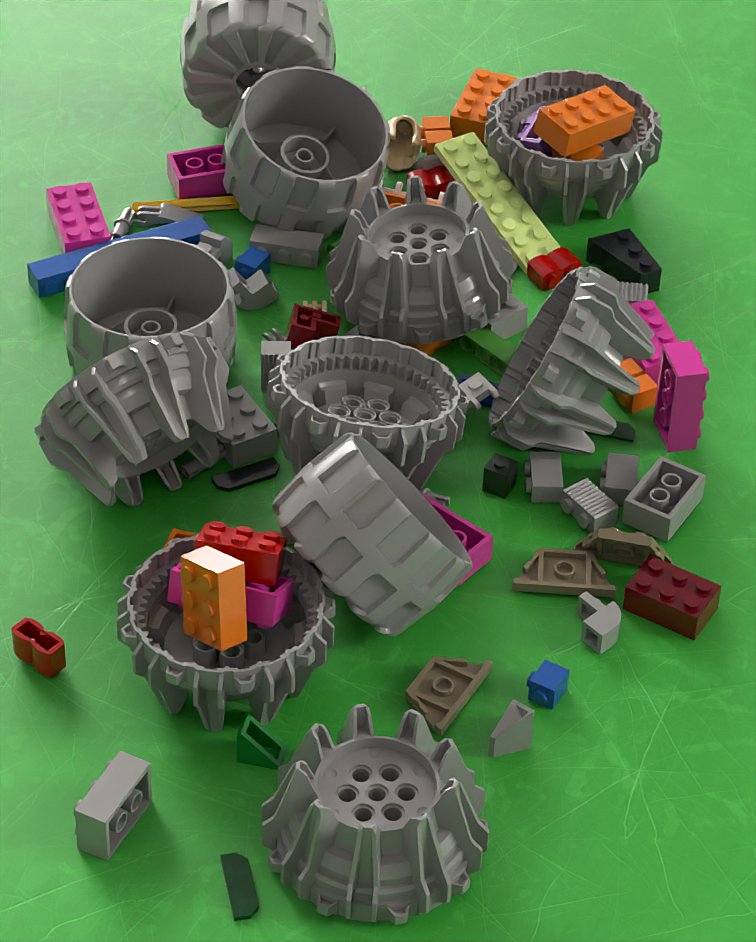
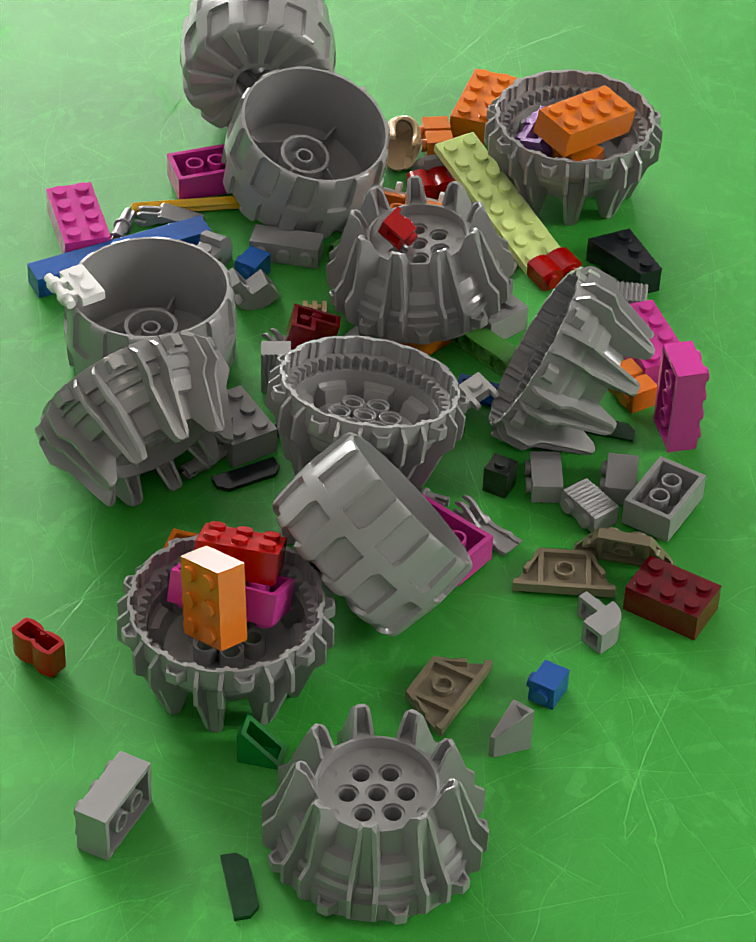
(80, 284): none -> white plate
(398, 229): none -> red brick
(503, 540): none -> light grey arm

